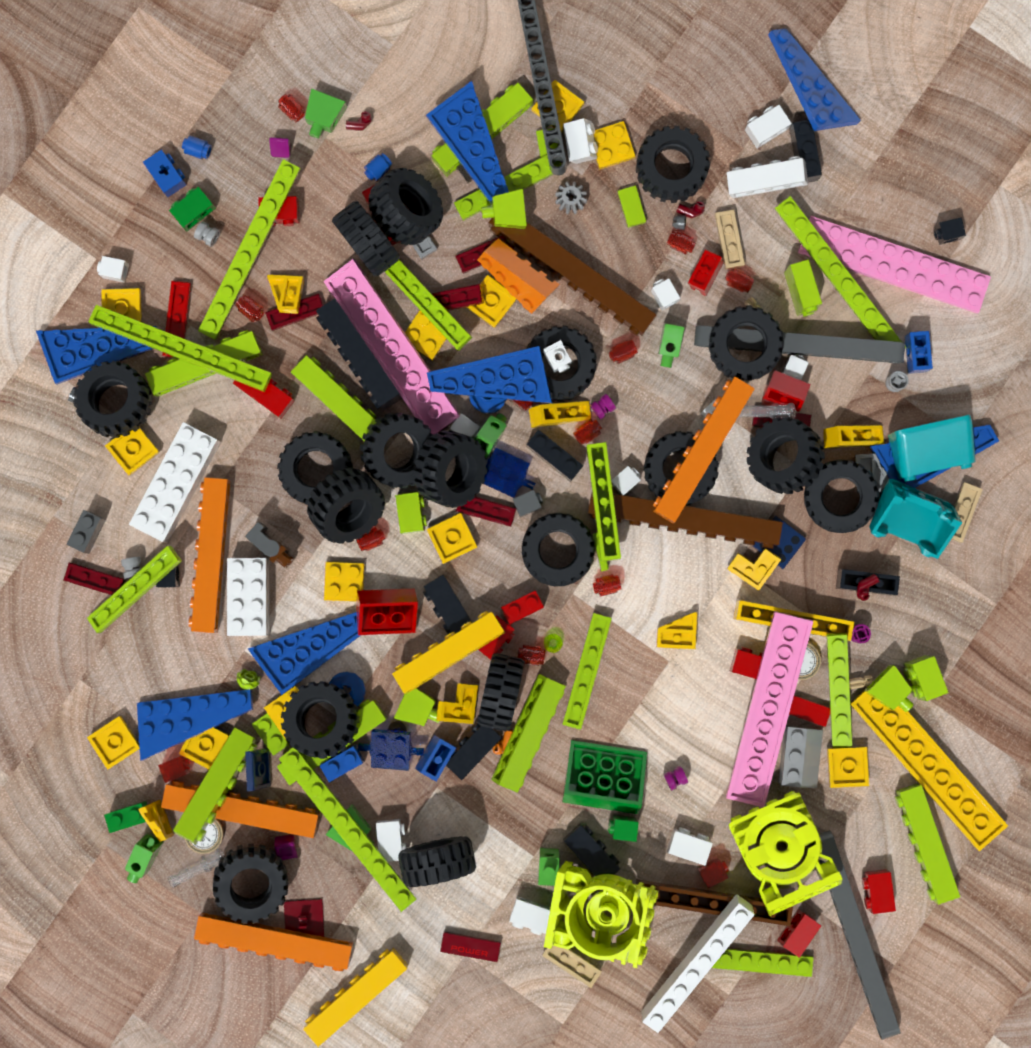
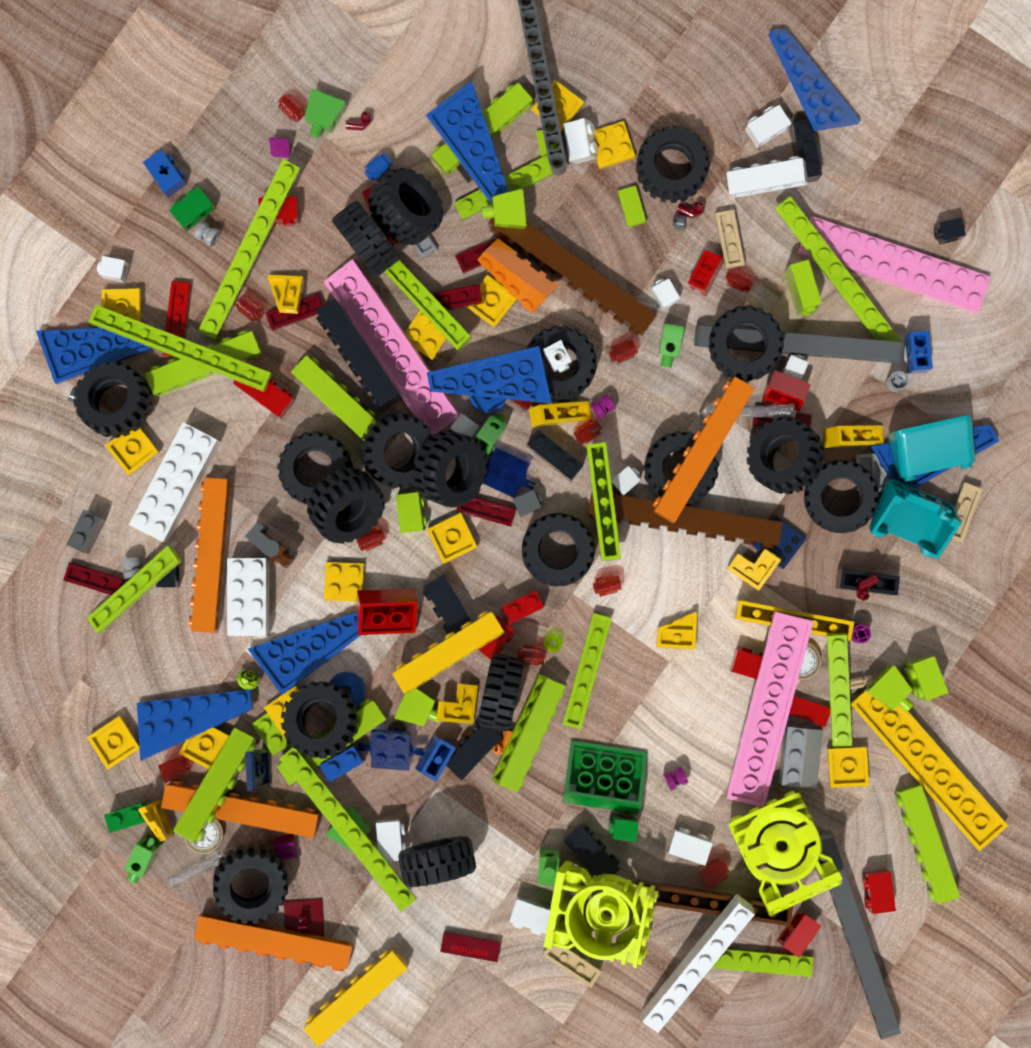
(196, 147): blue brick -> none
(577, 201): light grey gear -> none
(603, 565): lime tile -> none
(681, 242): clear red brick -> none

